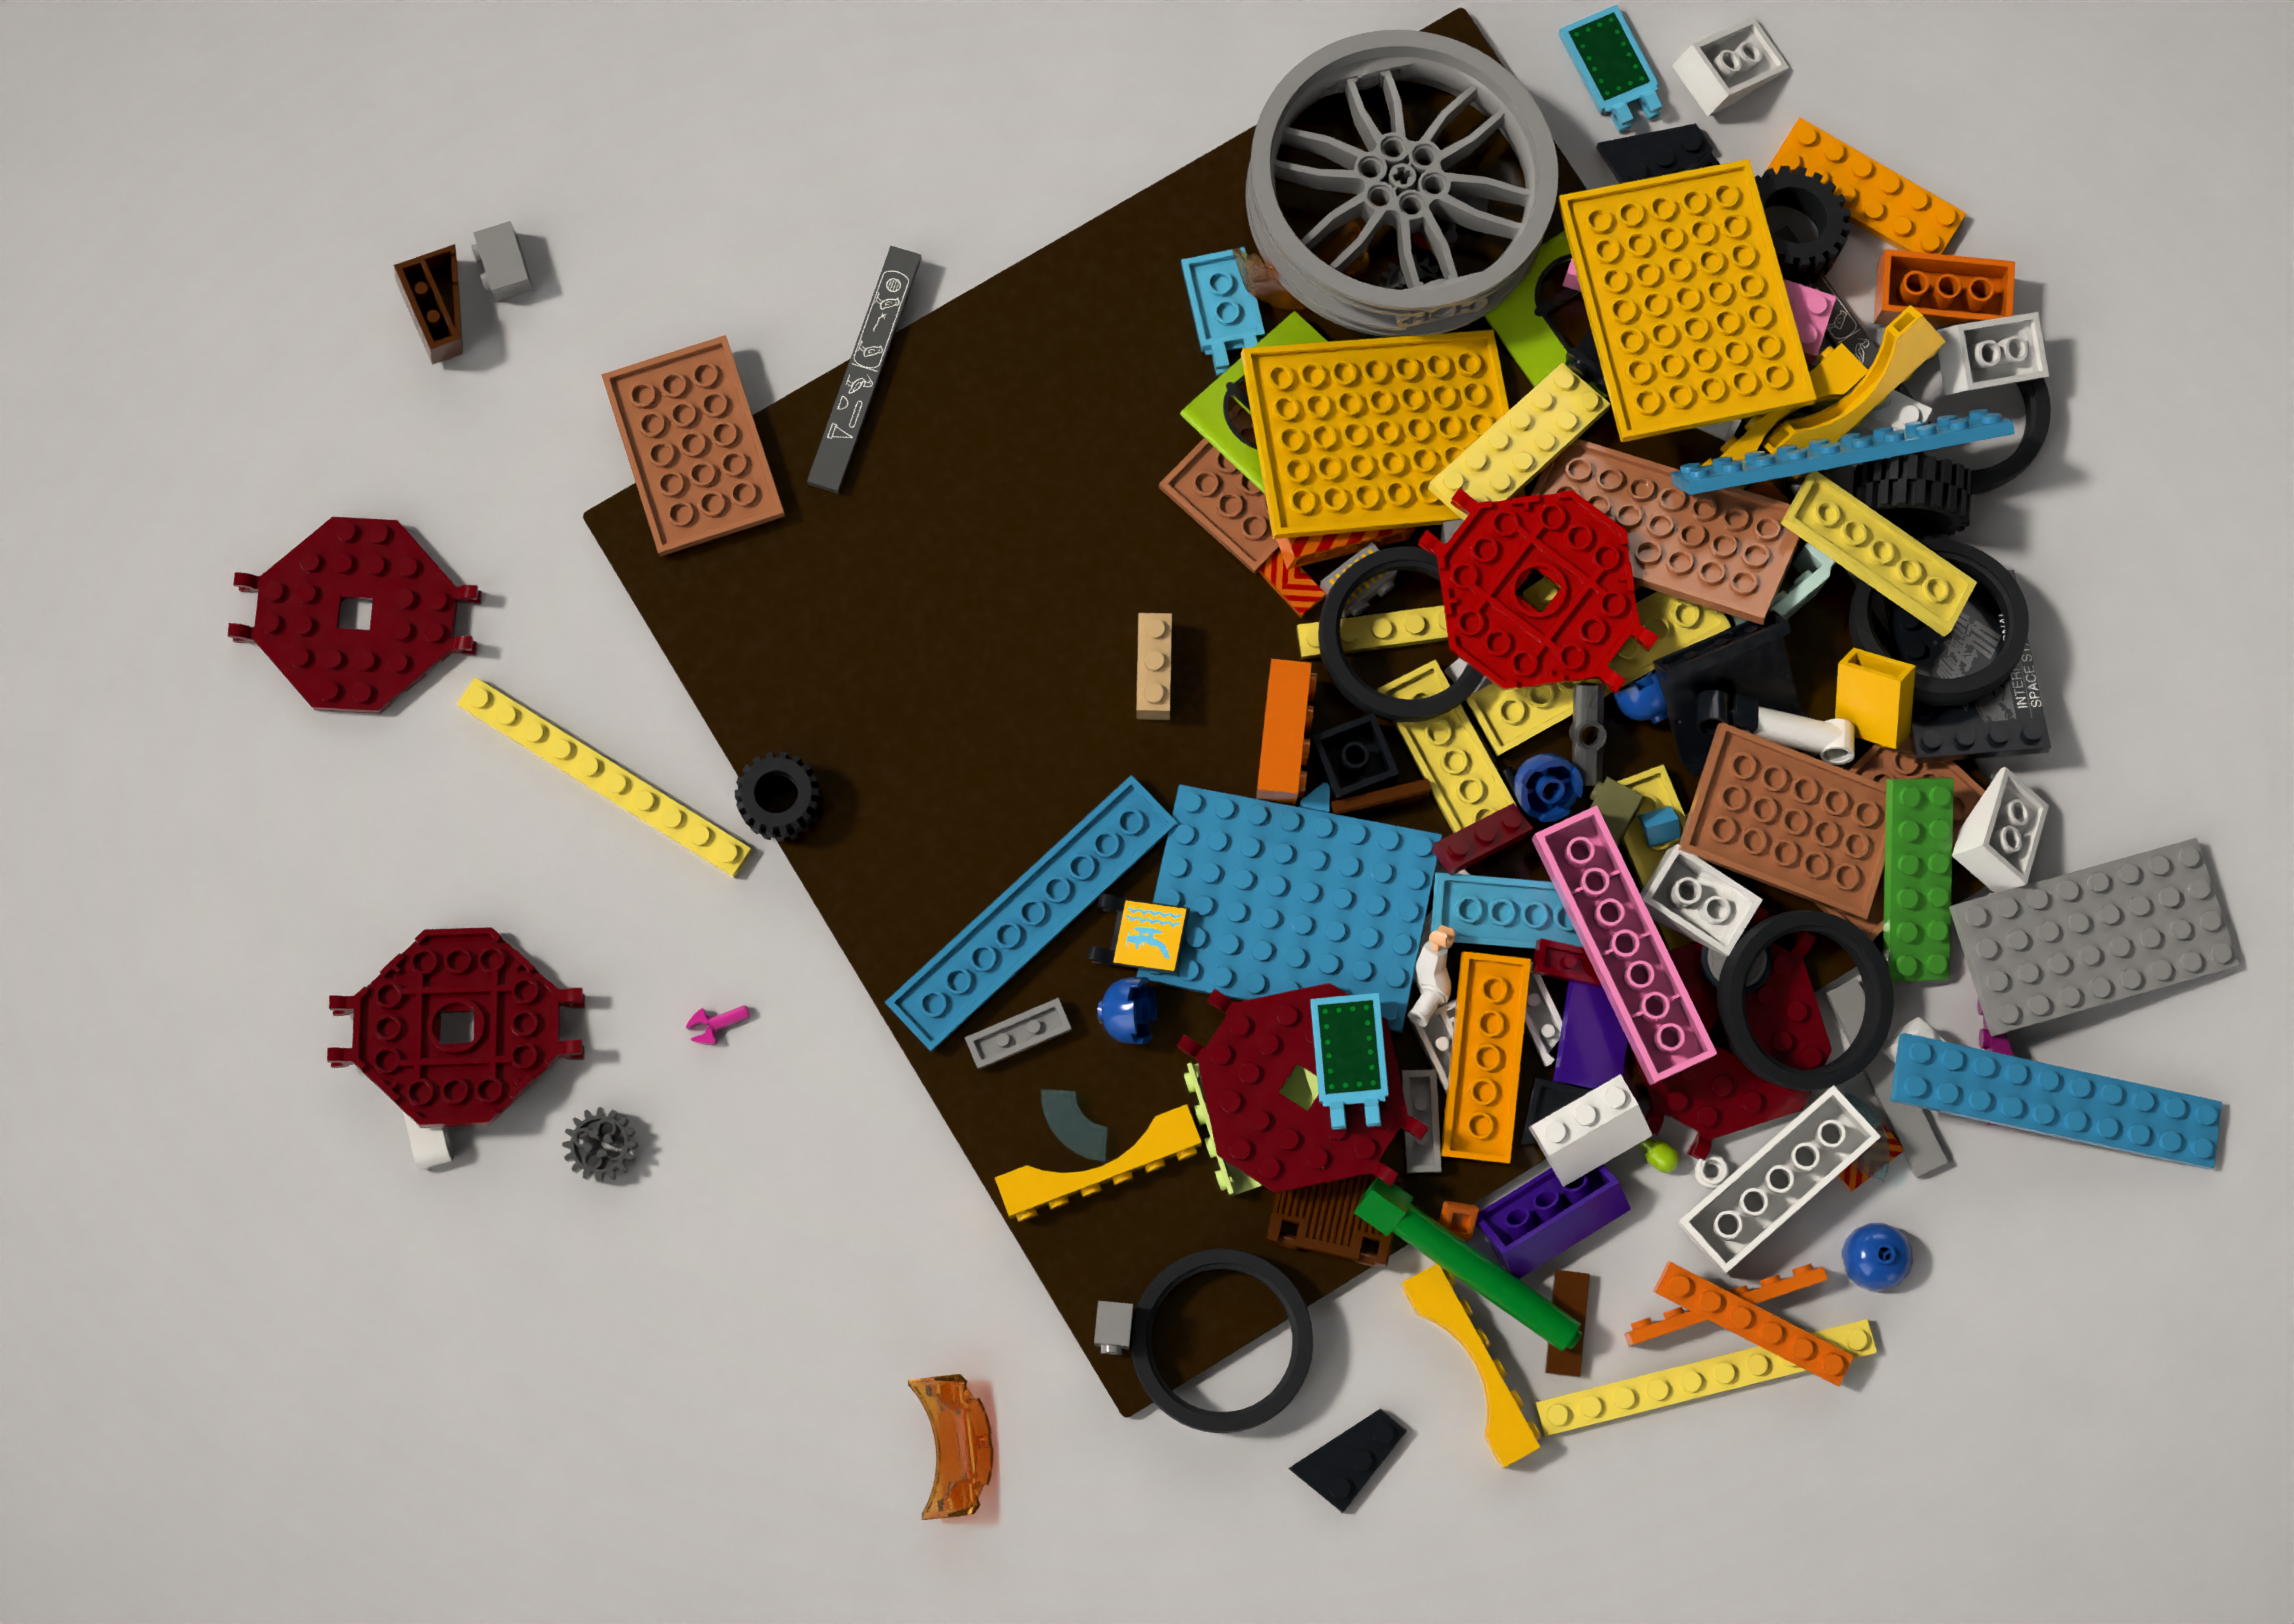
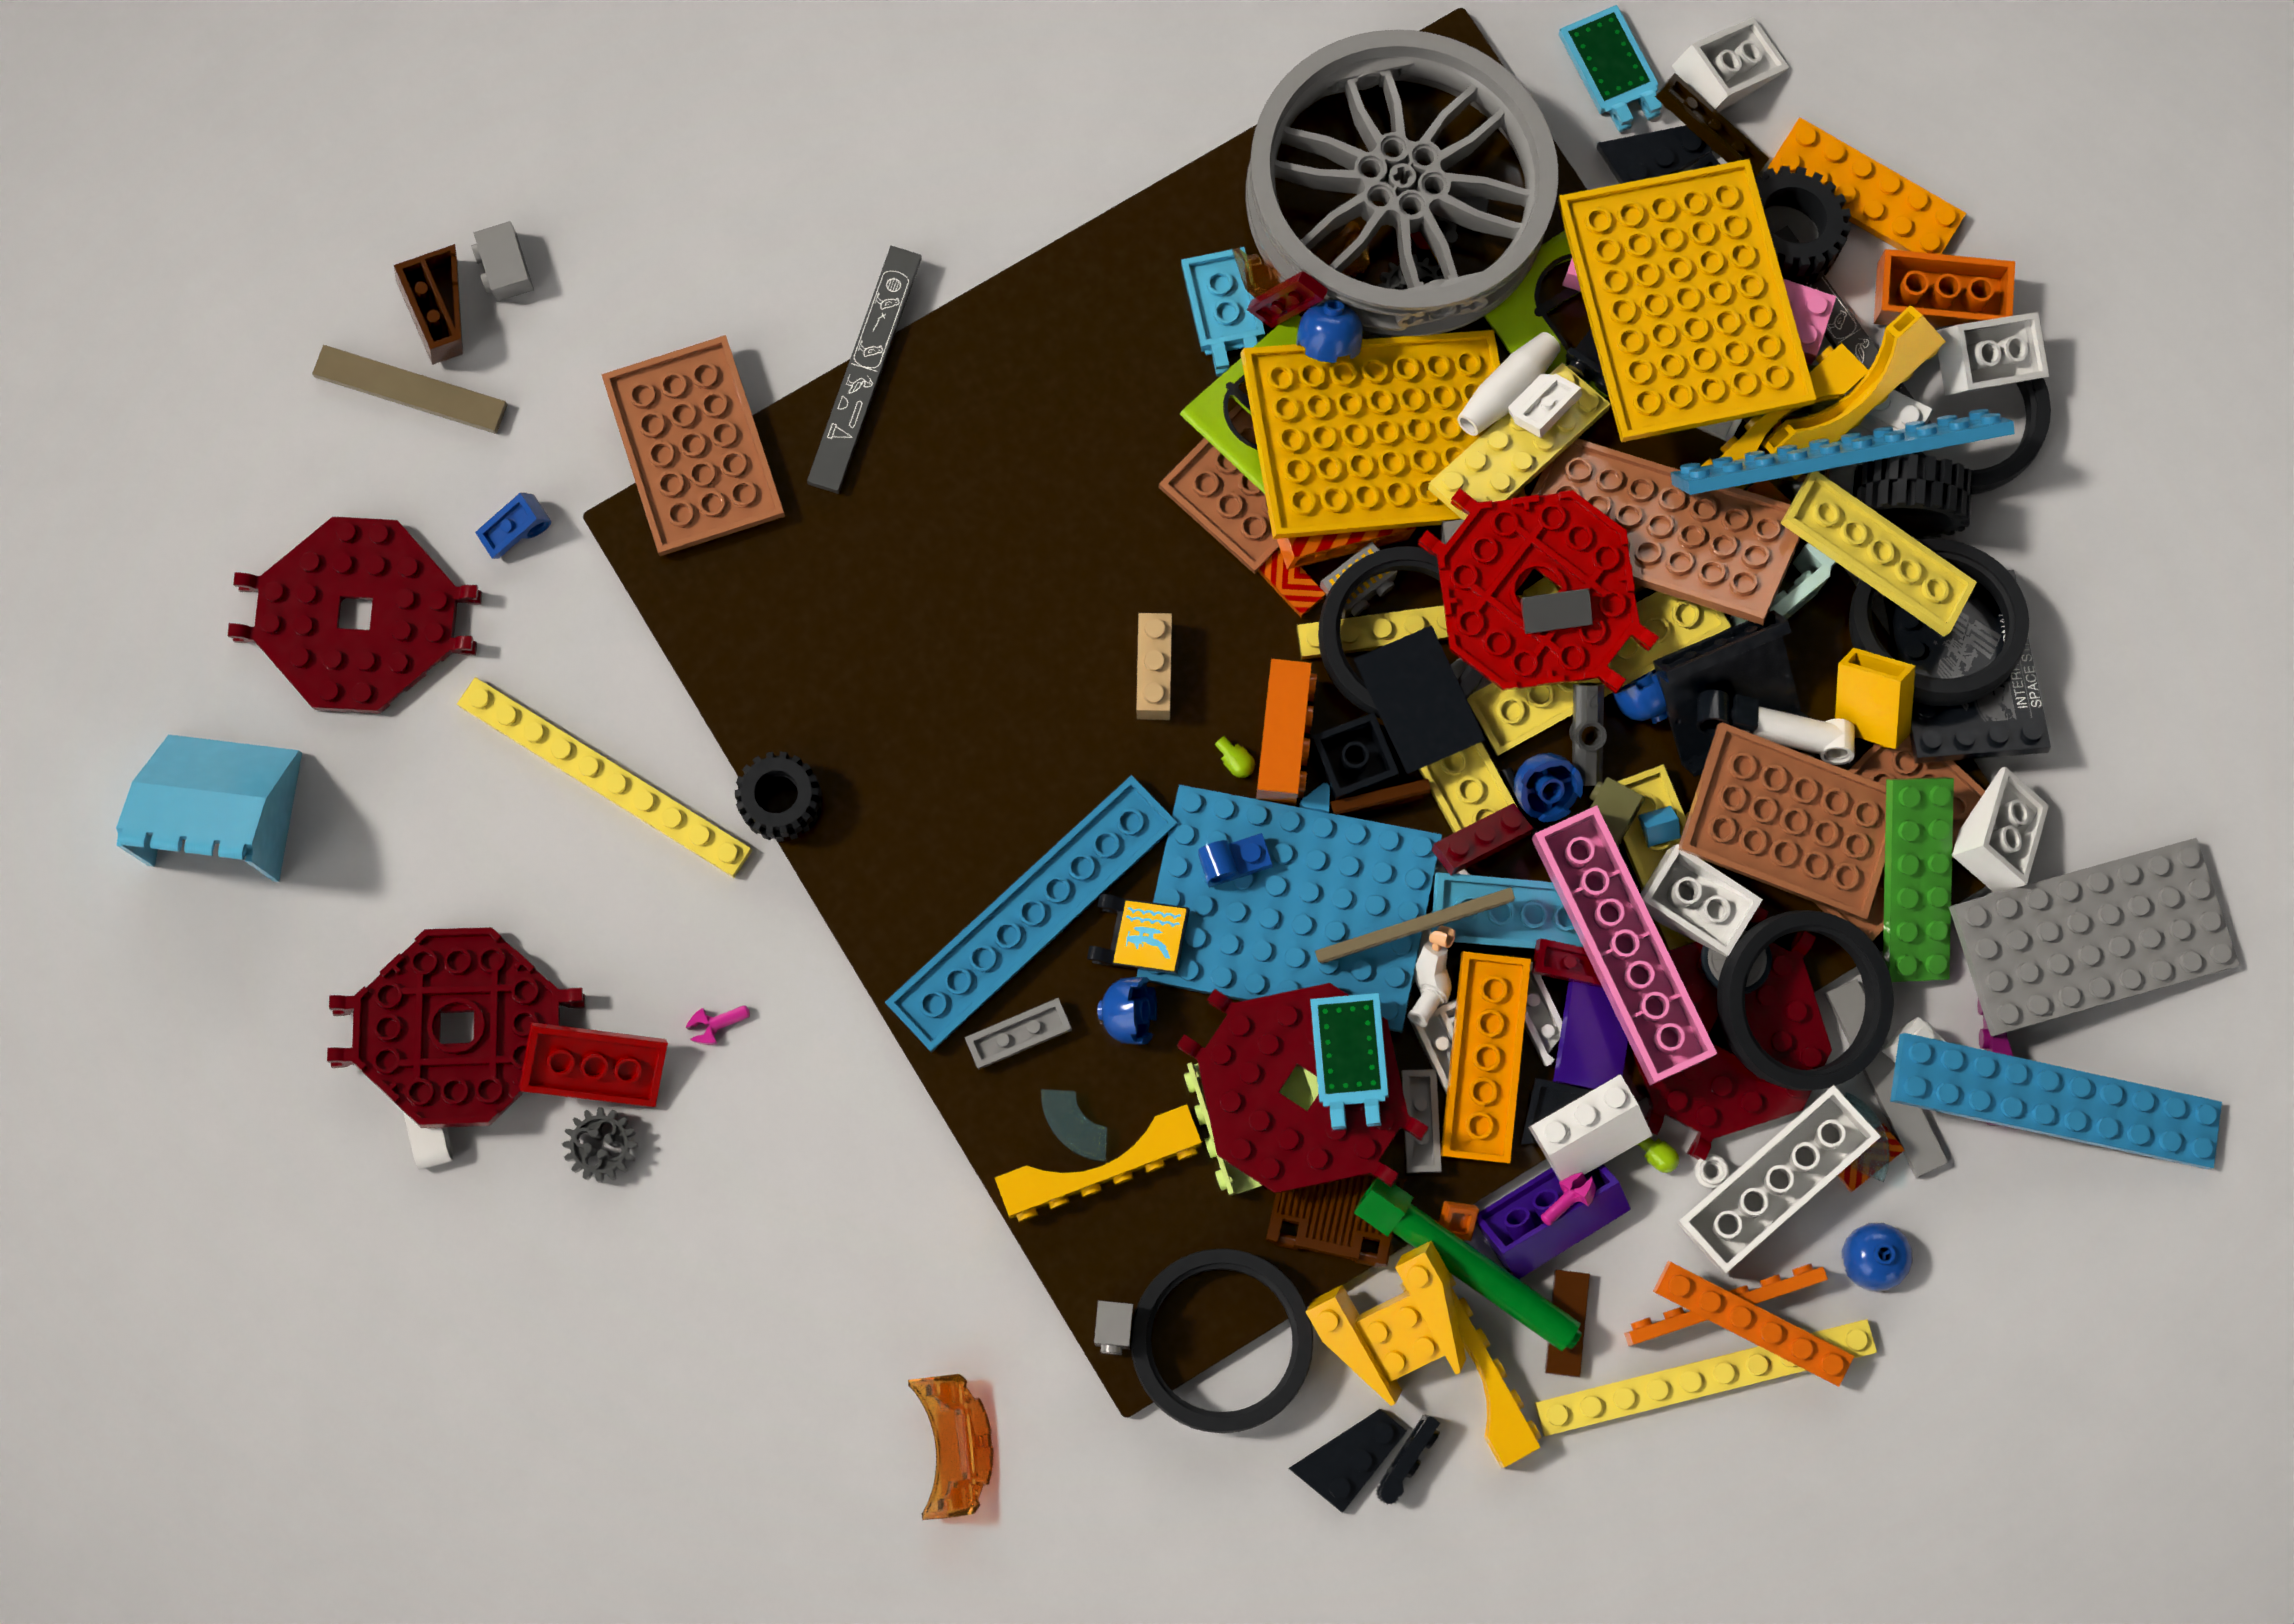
(211, 797): none -> medium azure windscreen
(409, 389): none -> dark tan tile
(515, 521): none -> blue plate
(593, 1064): none -> red plate
(1234, 860): none -> blue plate
(1236, 758): none -> lime cylinder
(1287, 299): none -> dark red plate
(1330, 331): none -> blue cylinder
(1399, 1332): none -> yellow wedge
(1407, 1459): none -> black hinge
(1415, 925): none -> dark tan tile
(1419, 699): none -> black sticker
(1522, 390): none -> white plate
(1556, 611): none -> dark grey slope
(1575, 1190): none -> dark pink bar
(1709, 124): none -> dark brown plate

